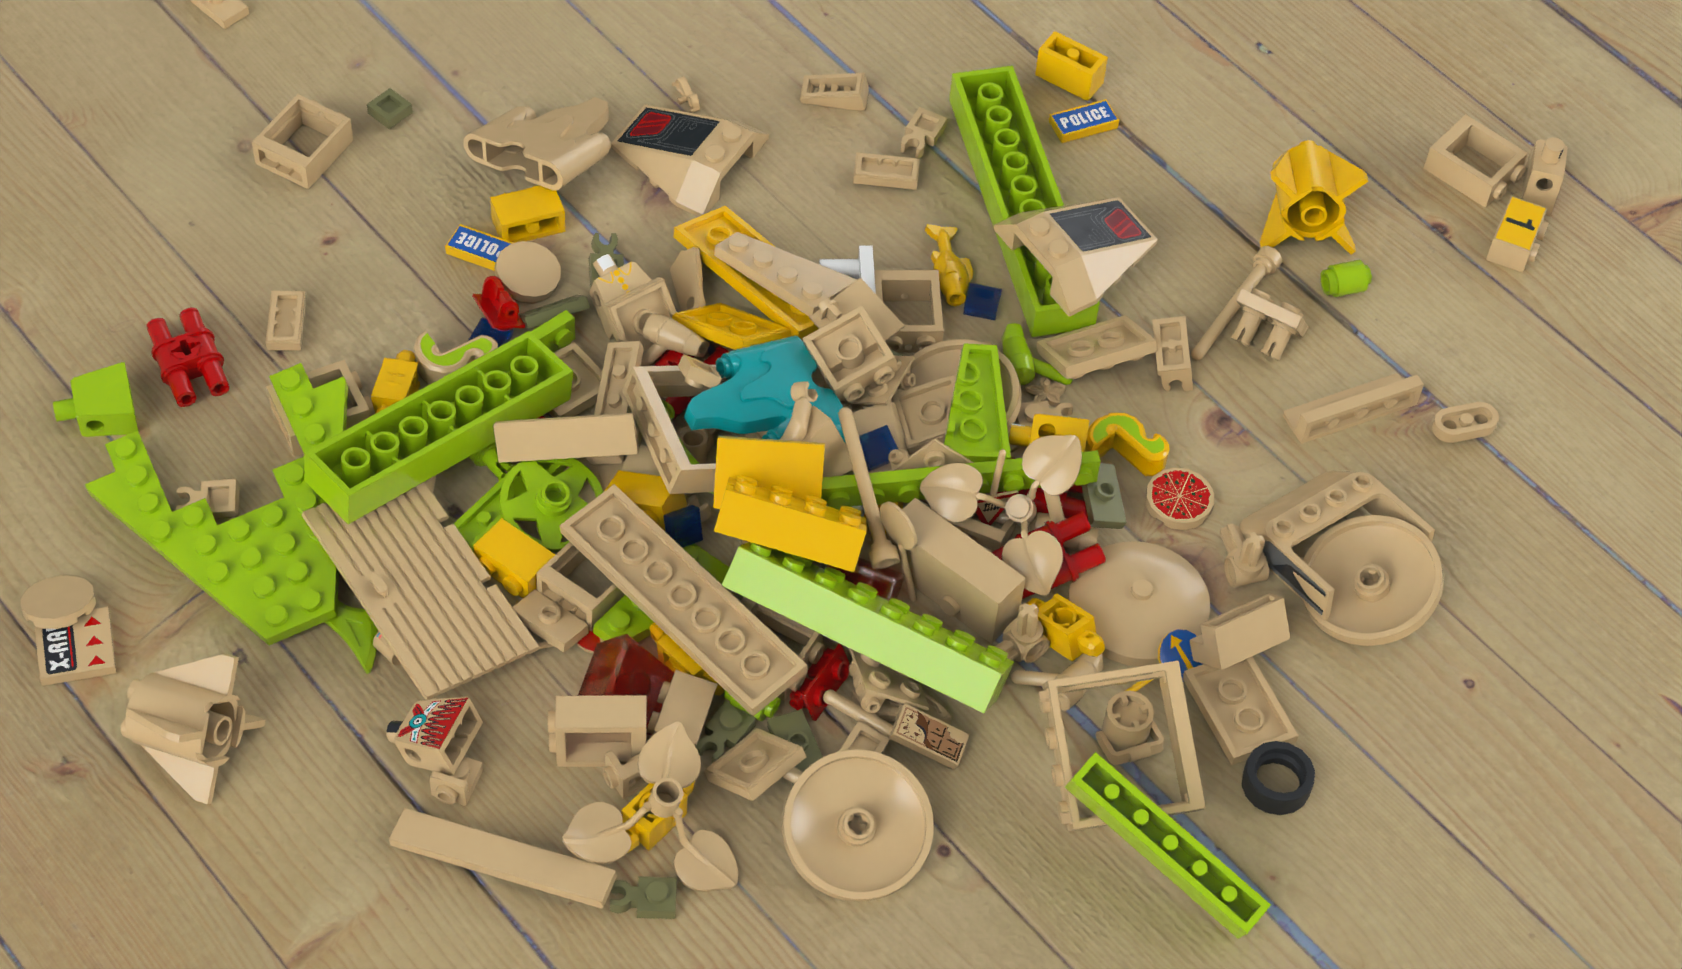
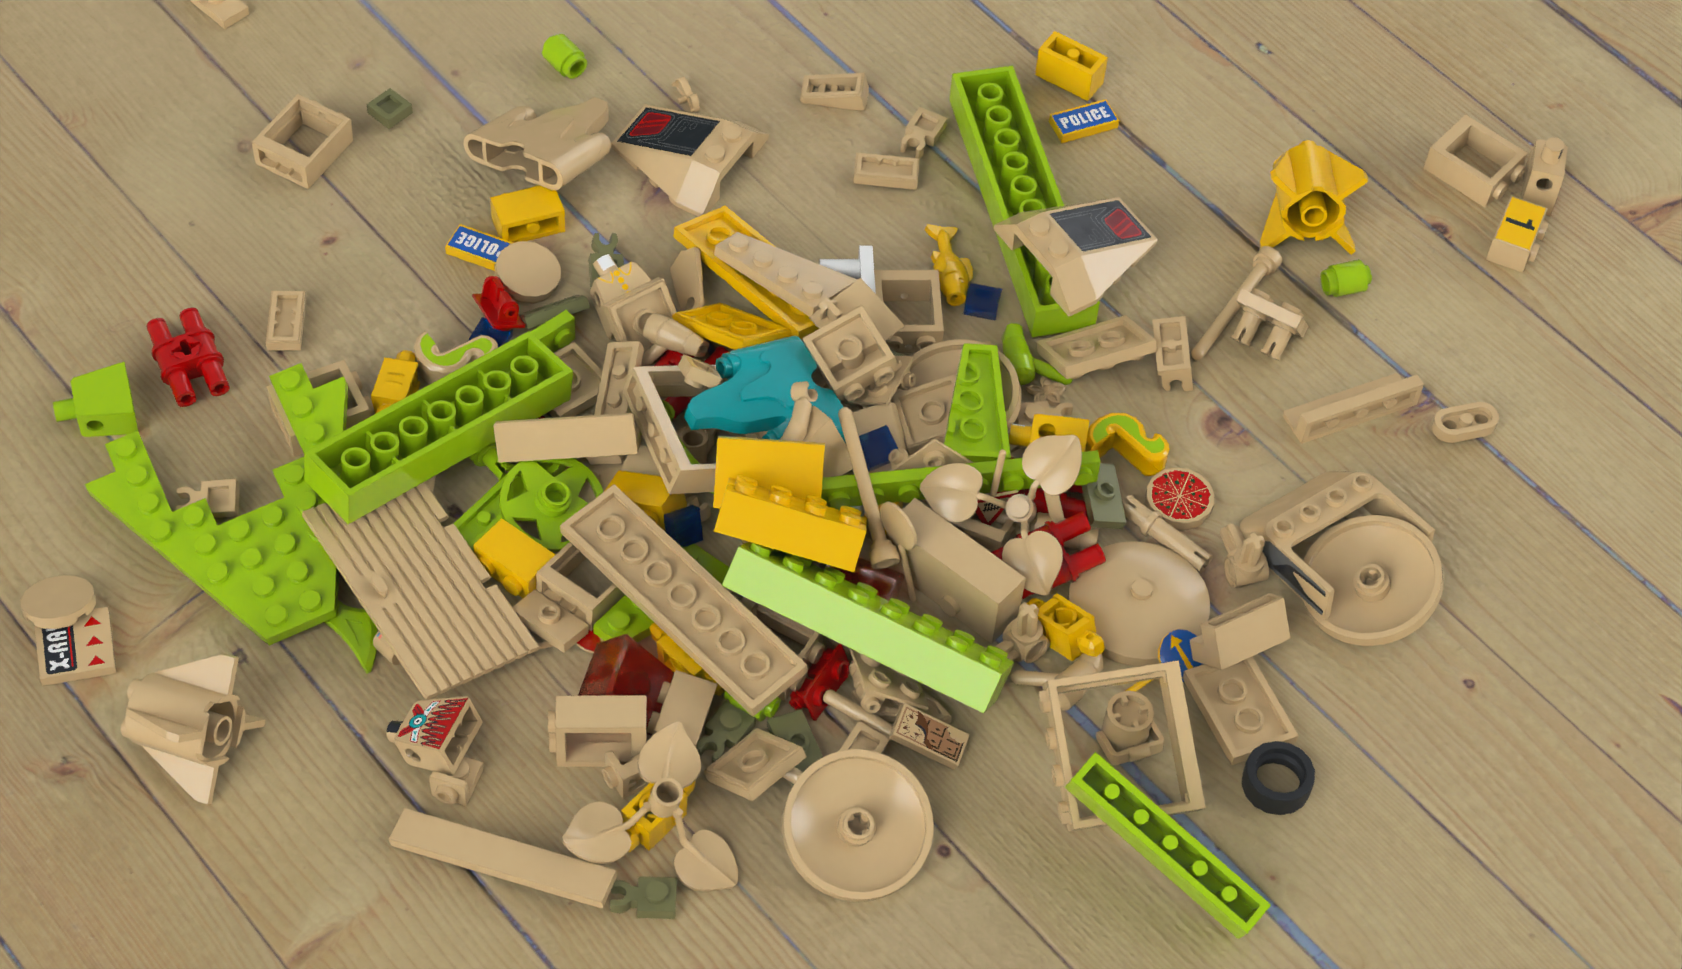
(564, 56): none -> lime brick
(1153, 525): none -> tan pin

